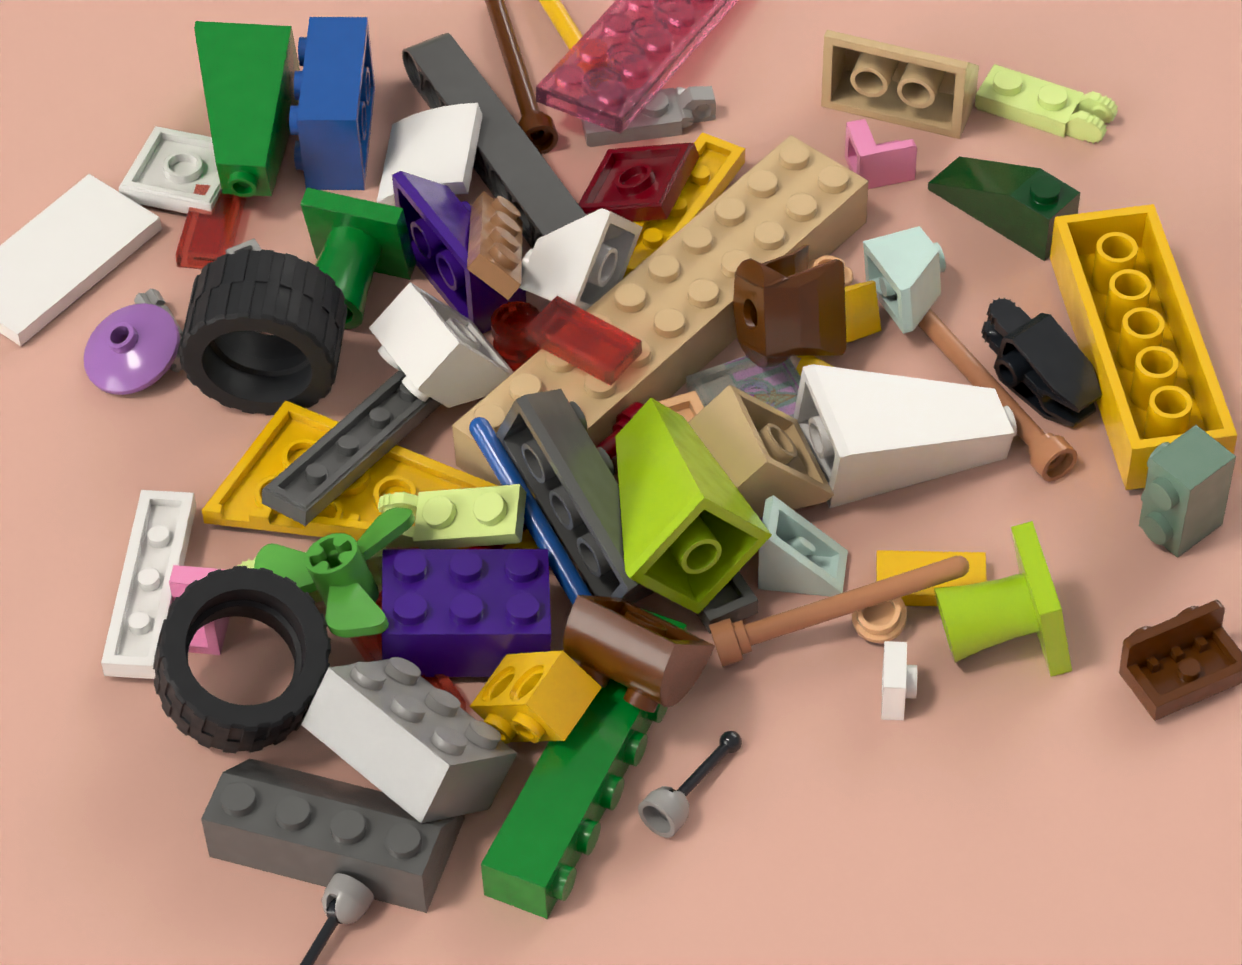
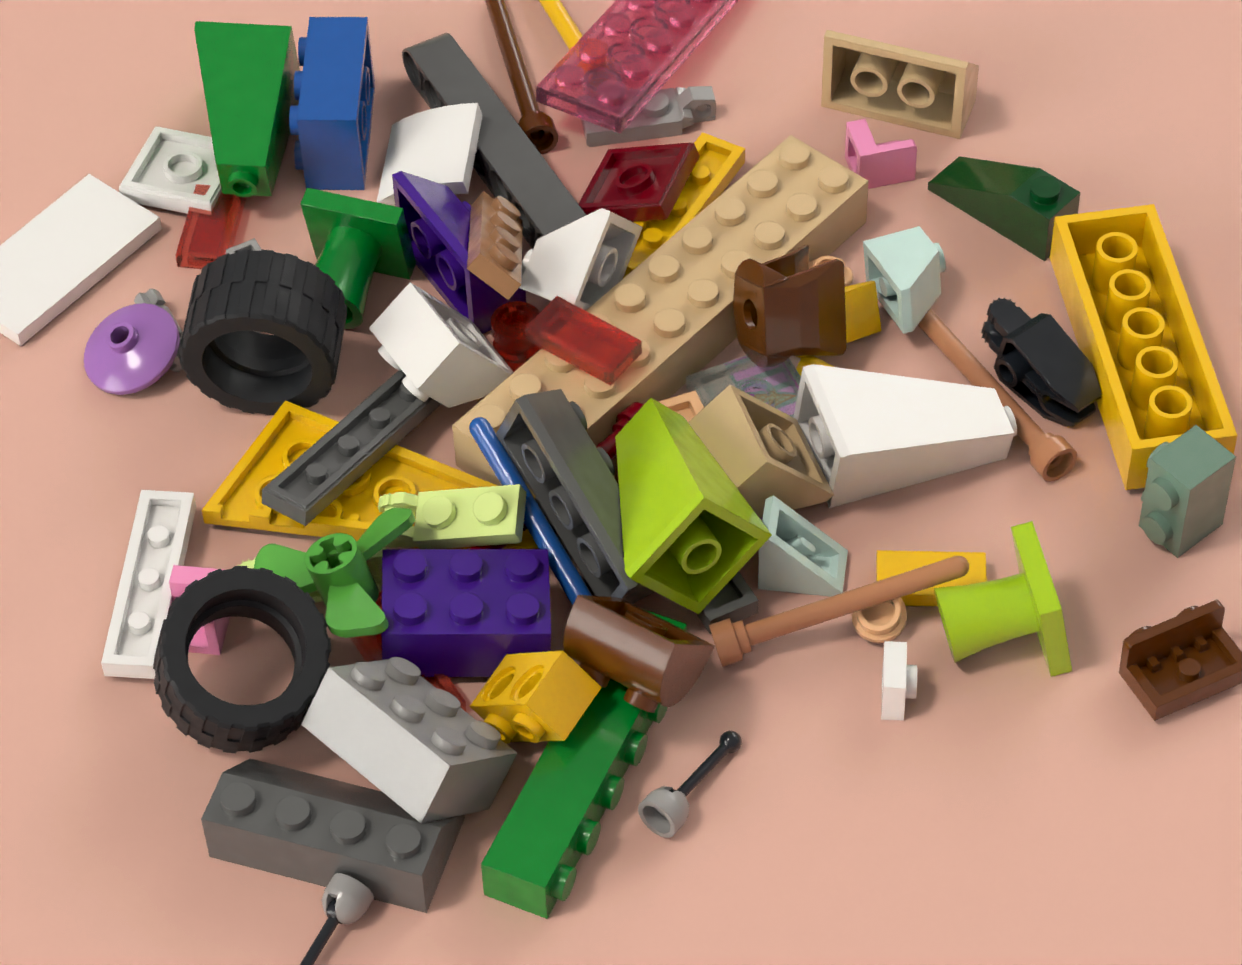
(1045, 105): yellowish green hinge -> none

